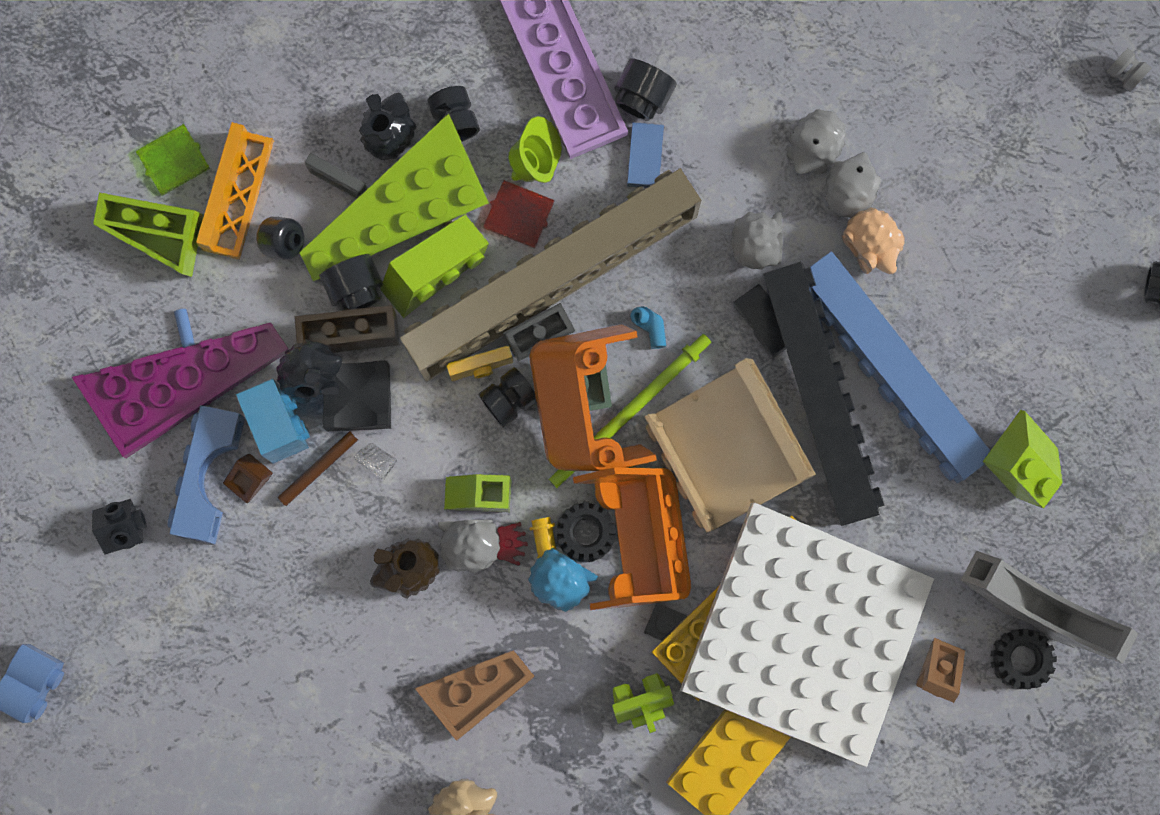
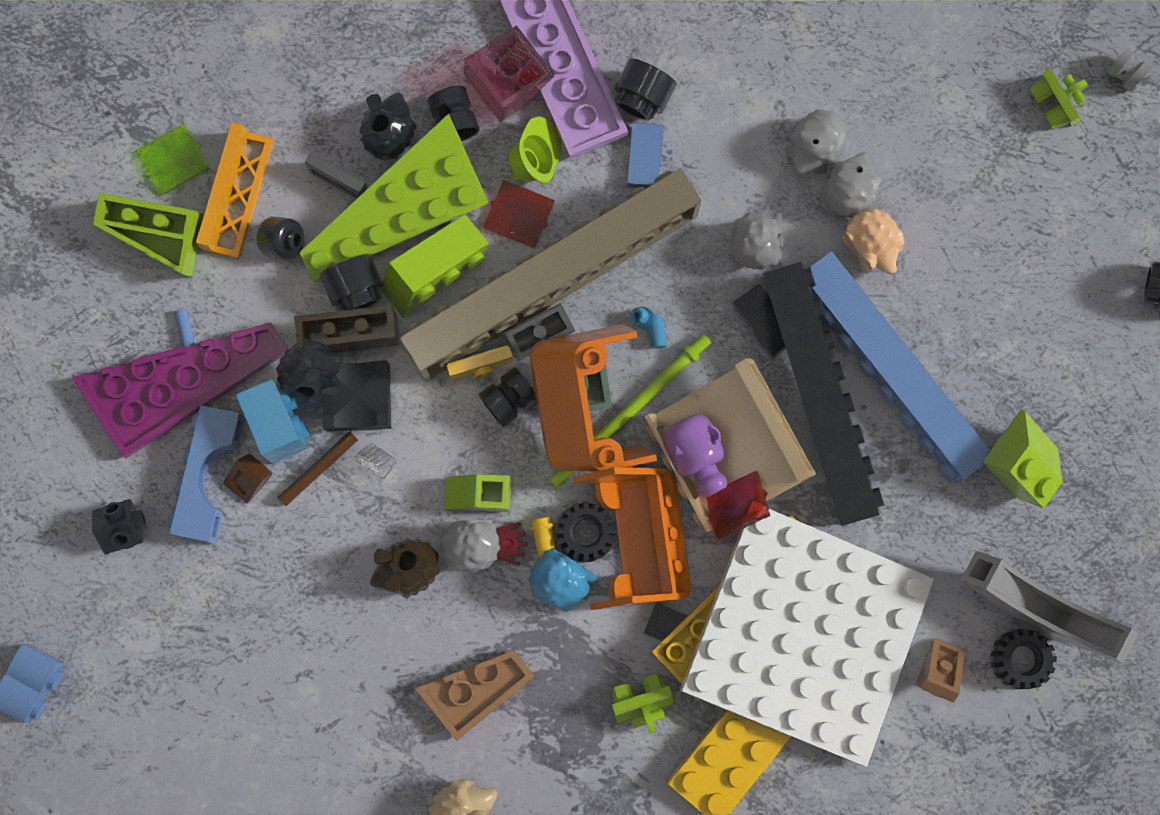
(507, 73): none -> clear pink slope
(695, 451): none -> medium lavender piece
(738, 505): none -> clear red piece
(1050, 87): none -> lime hips

